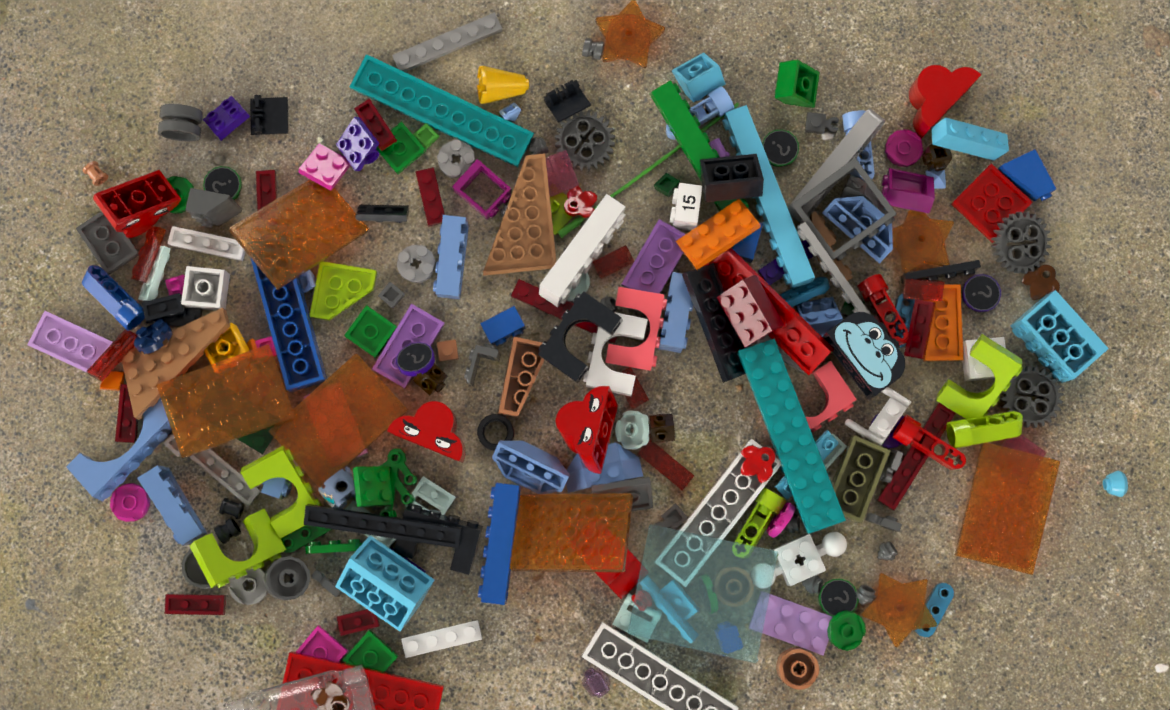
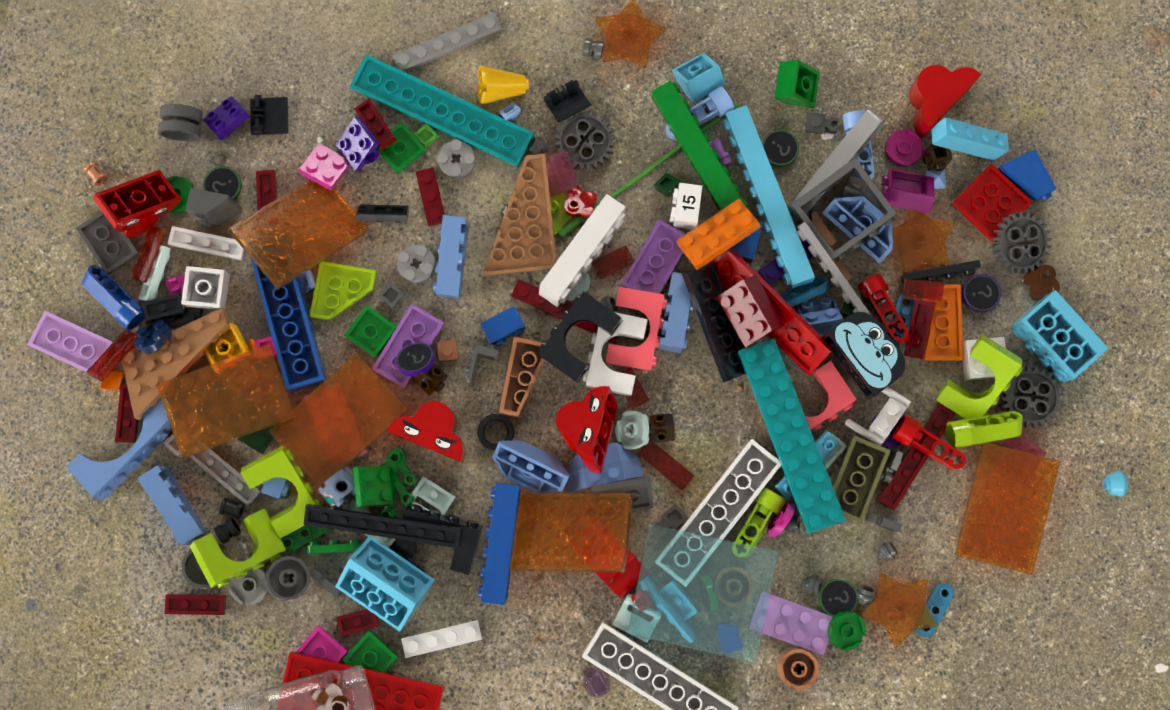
(130, 502): dark pink tile -> none
(467, 178): magenta window -> none
(731, 178): black slope -> none
(755, 464): red plate -> none
(832, 544): white brick -> none

